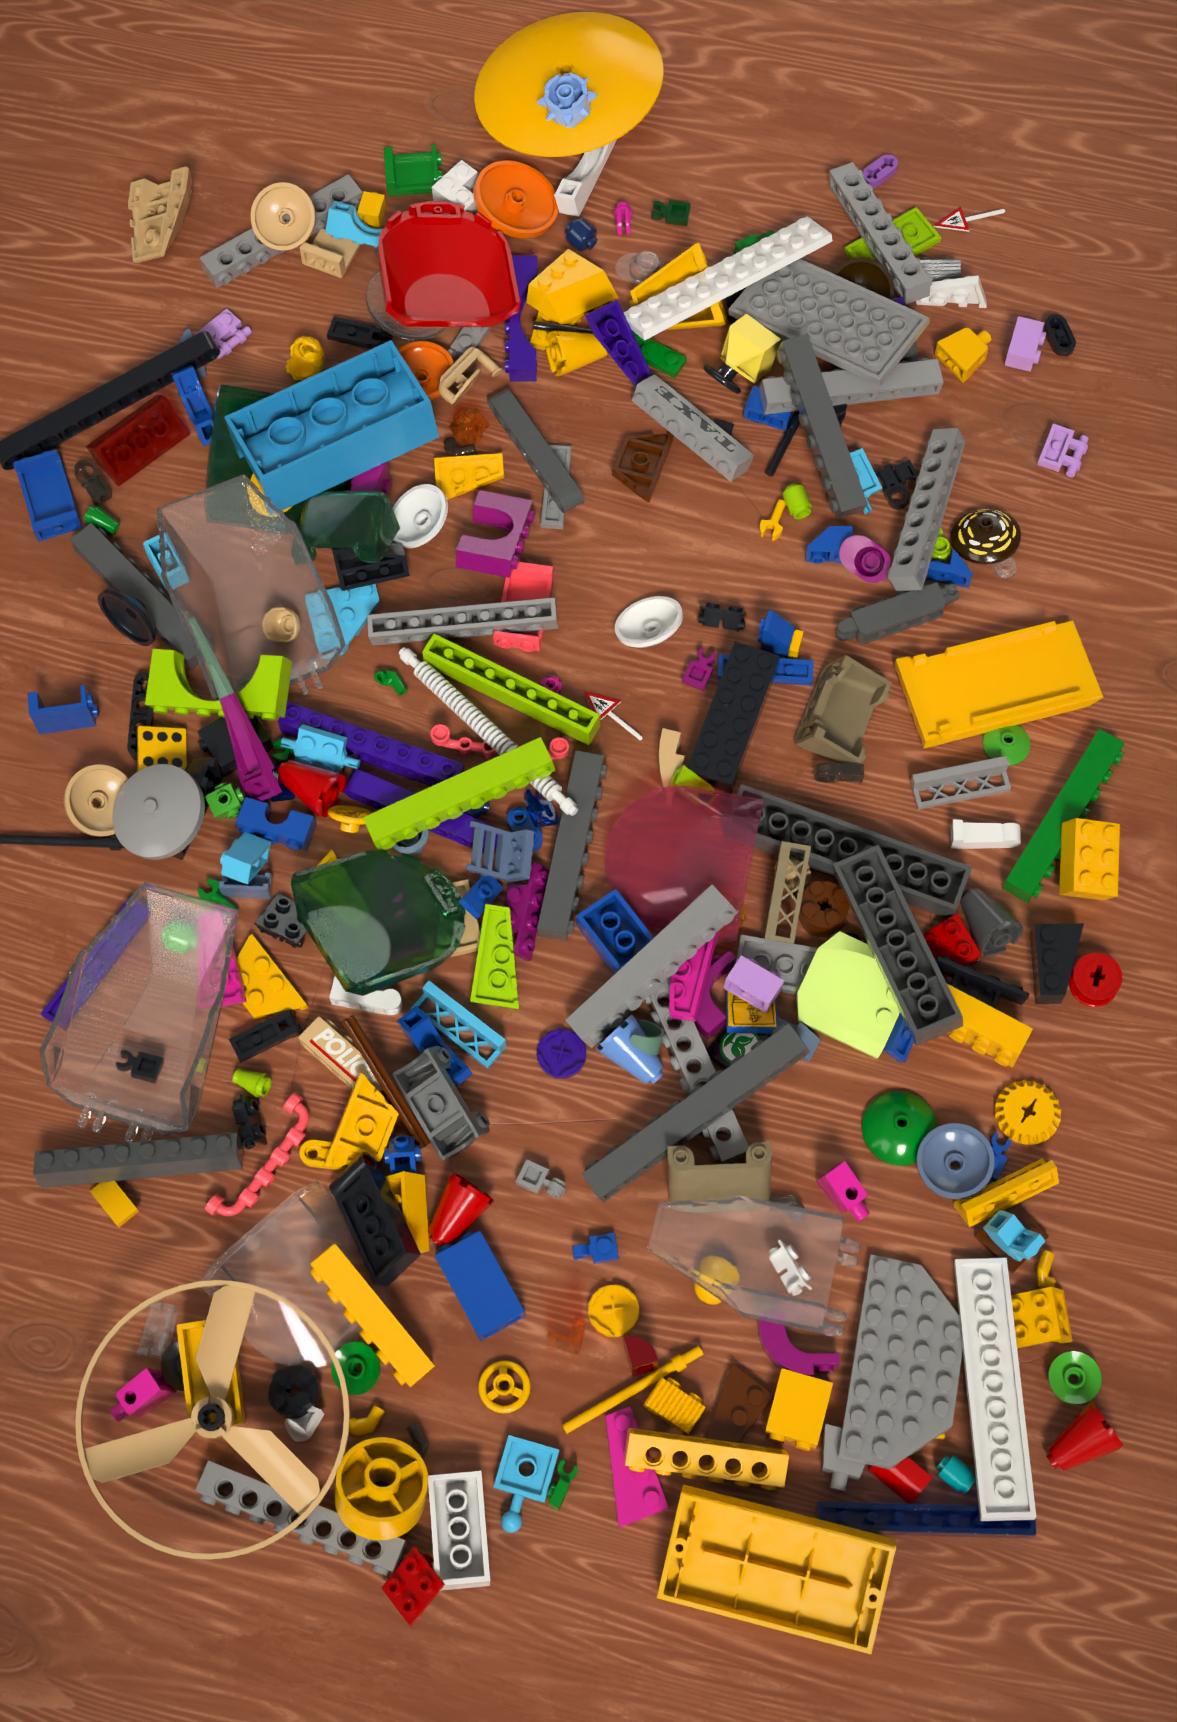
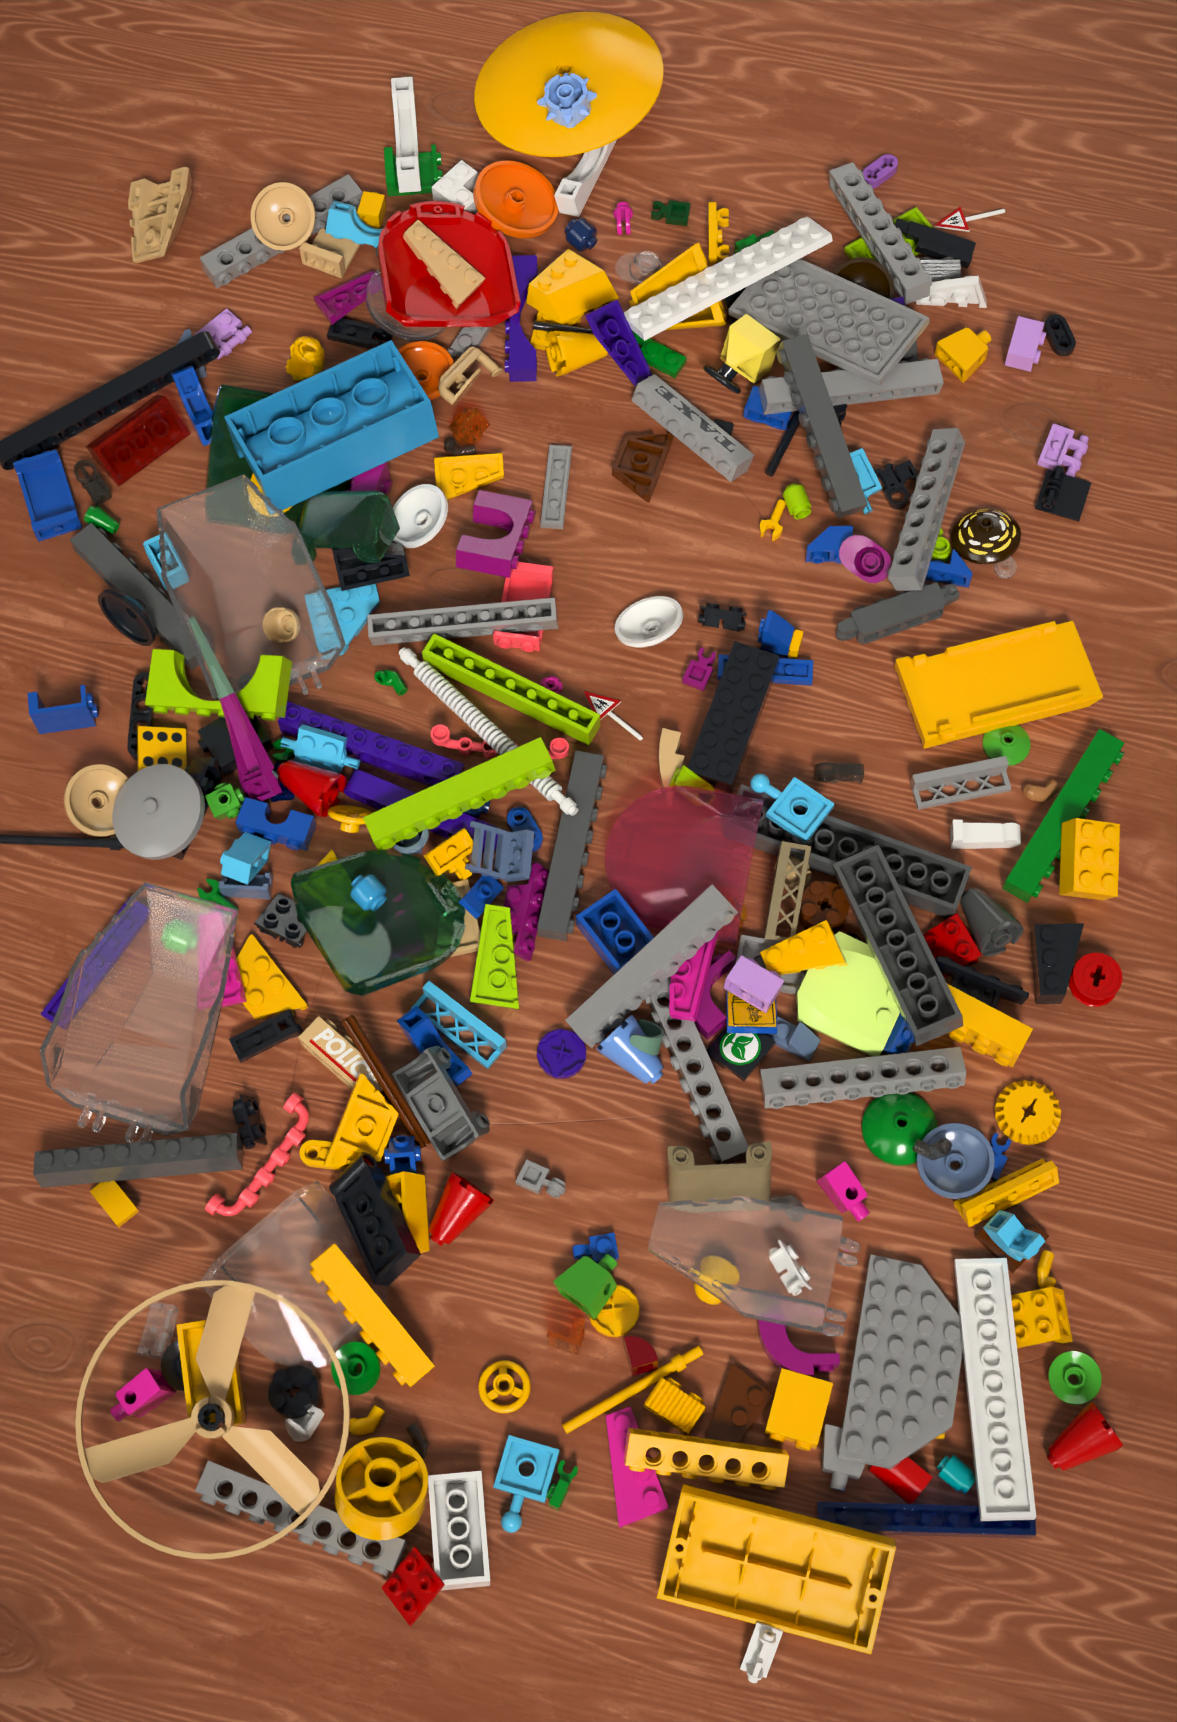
(144, 1067): black plate -> none
(253, 1082): lime cone -> none
(343, 298): none -> magenta wing
(368, 892): none -> dark azure head
(381, 1002): white leg -> none
(406, 135): none -> white arch
(451, 270): none -> tan wing
(452, 855): none -> yellow hinge
(479, 1285): blue panel -> none
(535, 450): dark grey beam -> none
(540, 811): clear blue plate -> none
(588, 1284): none -> bright green torso
(695, 1112): dark grey brick -> none
(715, 234): none -> yellow plate
(761, 1651): none -> white hinge
(793, 795): none -> medium azure plate
(804, 951): none -> yellow wing
(841, 710): dark tan windscreen -> none
(873, 1069): none -> light grey brick
(934, 1151): none -> clear smoke arm
(937, 243): none -> black piece
(1039, 793): none -> medium nougat arm
(1062, 494): none -> black hinge

